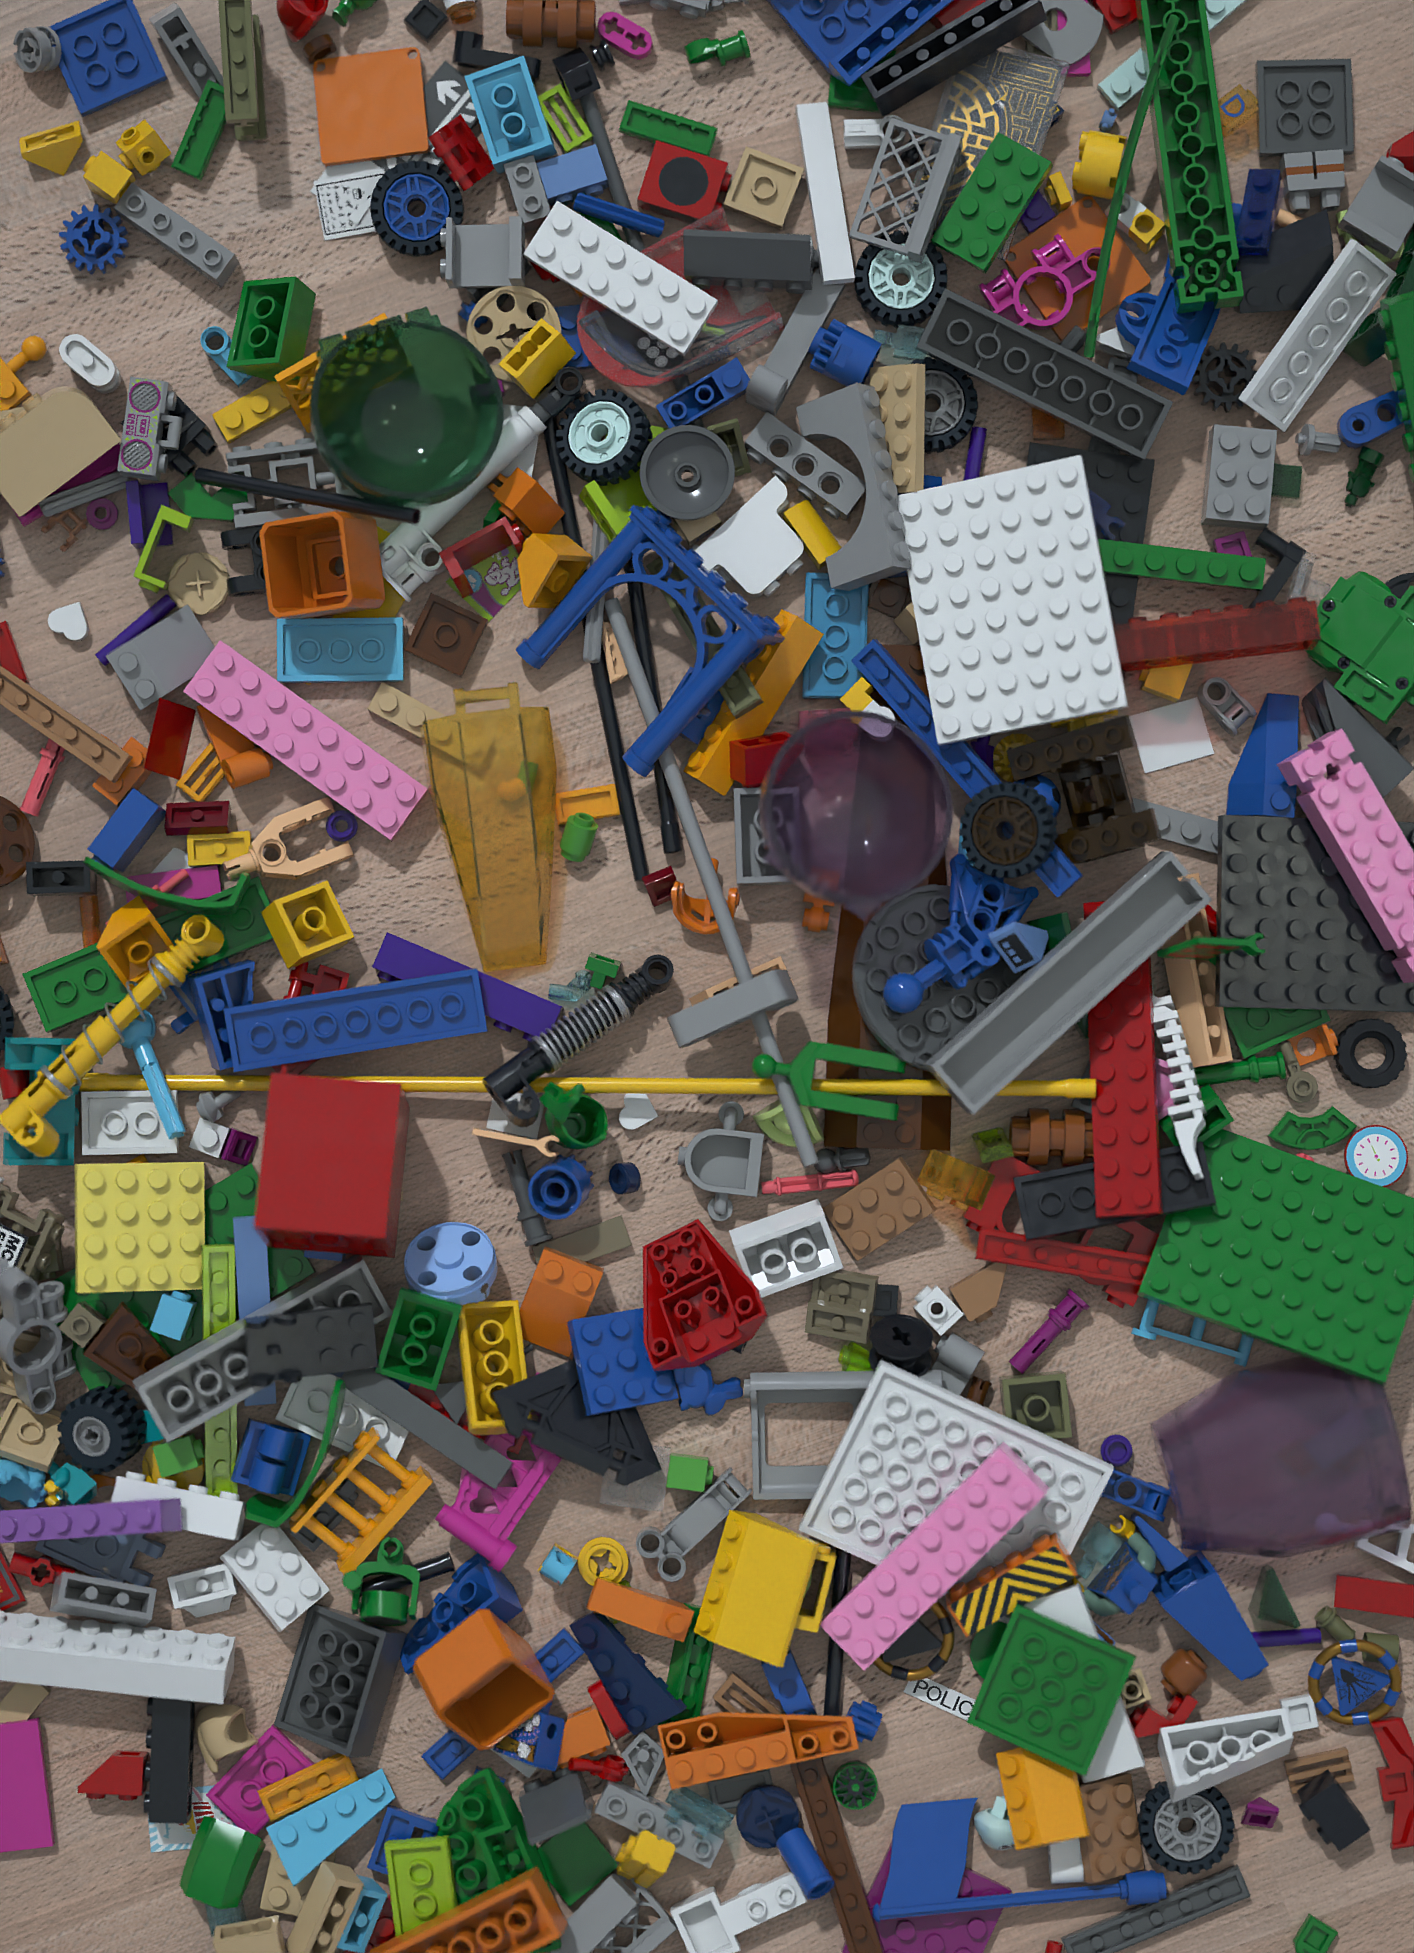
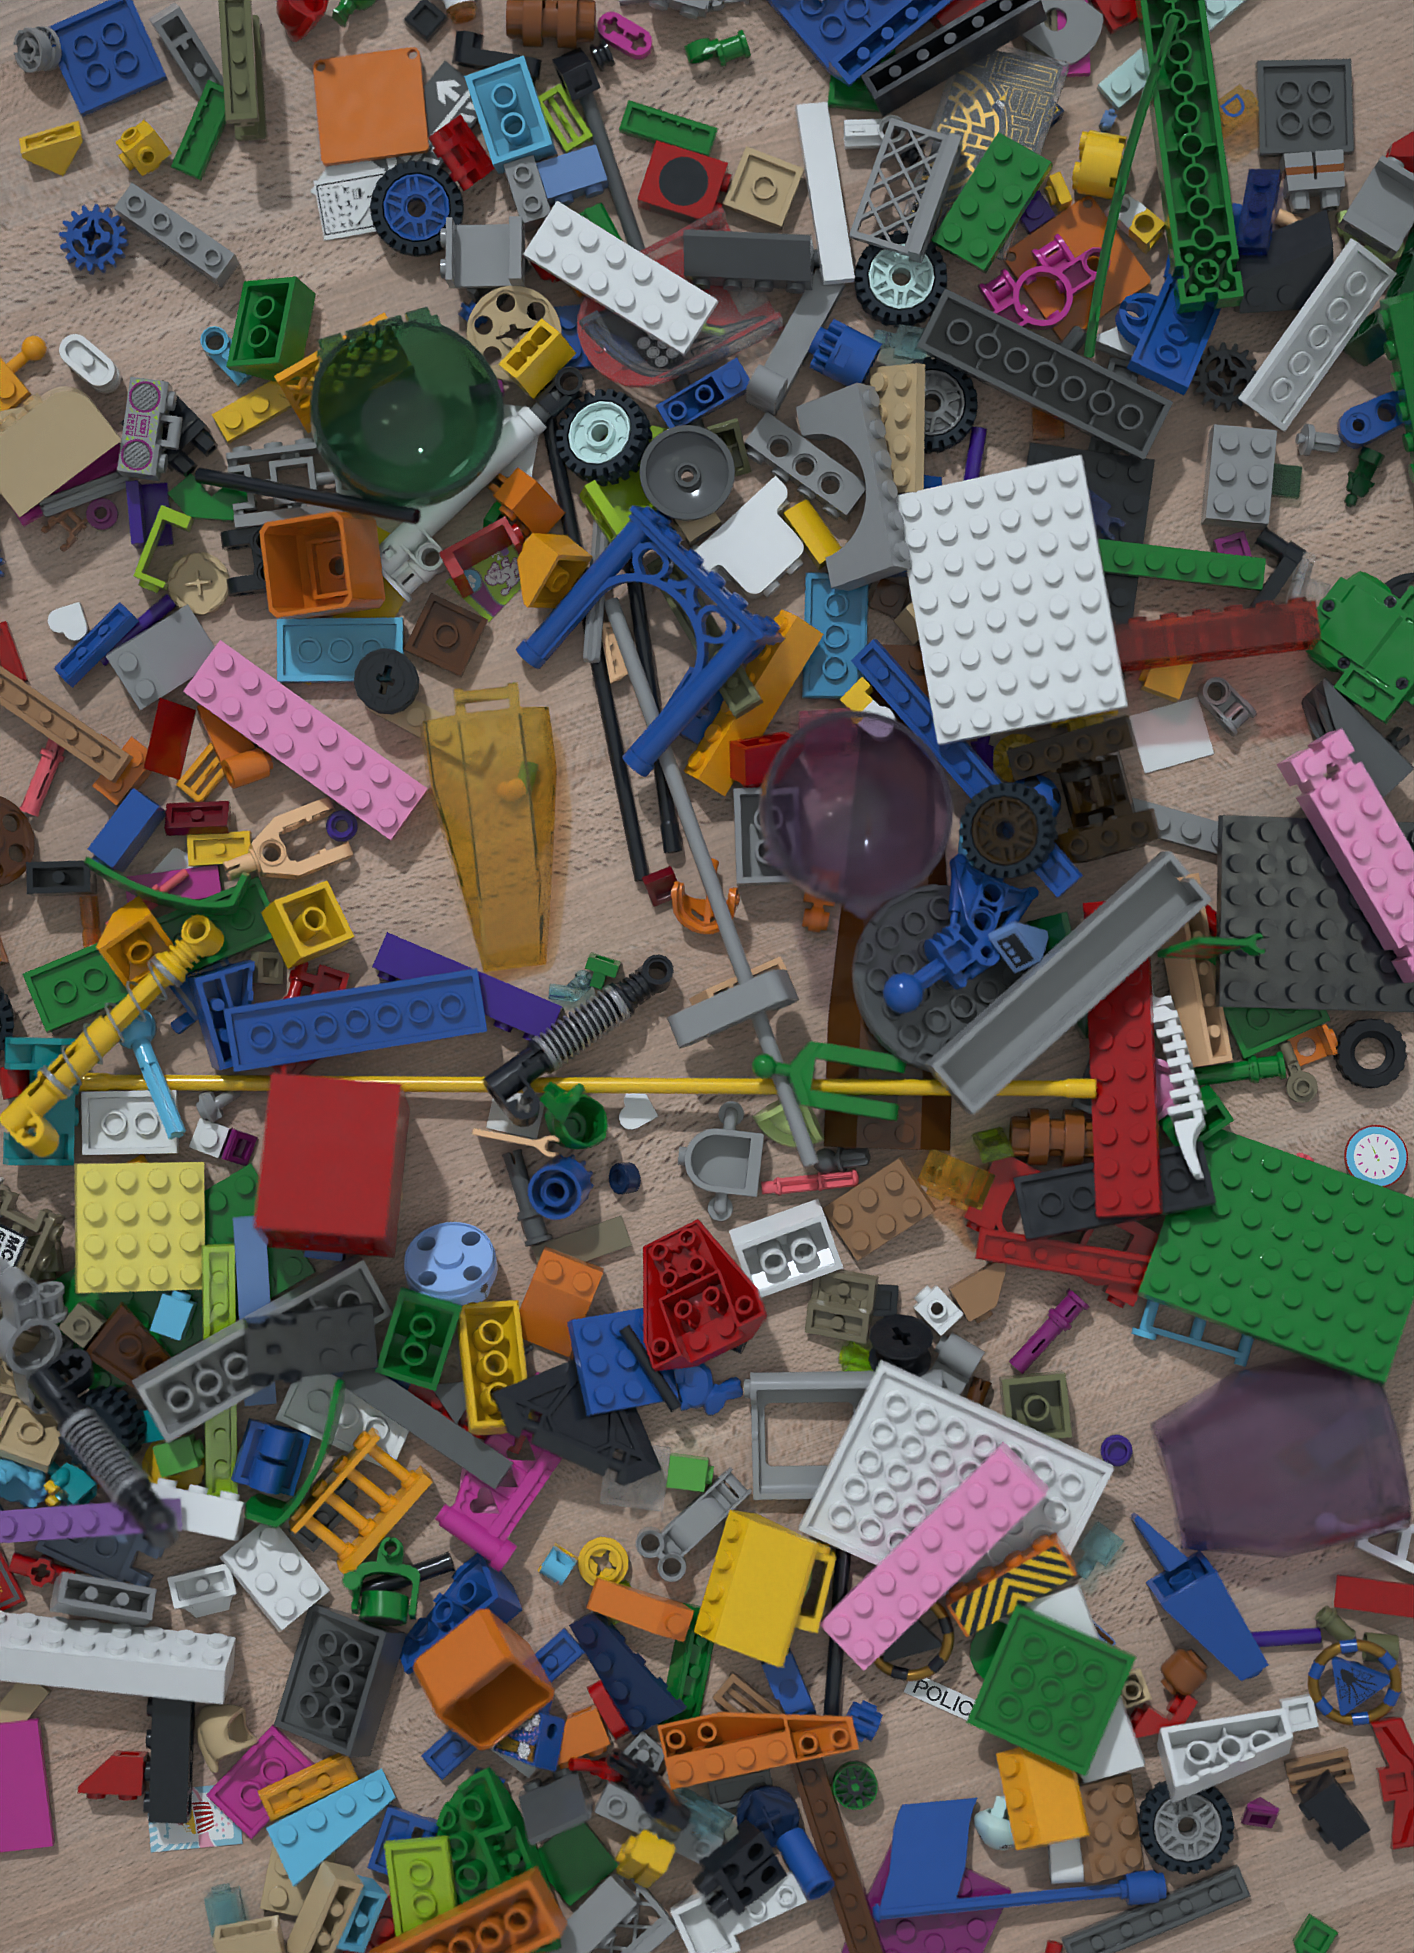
(82, 1427): none -> black piece
(96, 644): none -> blue tile
(107, 177): yellow slope -> none
(220, 1863): green slope -> none
(267, 967): none -> dark tan plate
(319, 48): reddish brown tile -> none
(403, 674): none -> black piece
(578, 837): bright green brick -> none
(596, 801): light orange tile -> none
(618, 215): blue axle -> none
(655, 1376): none -> black bar
(661, 1803): none -> black beam
(738, 1872): none -> black hips
(1125, 1578): torso -> none
(1143, 1497): blue piece -> none
(1257, 782): blue wedge -> none
(1270, 1600): clear green slope -> none
(1312, 1132): green tile -> none

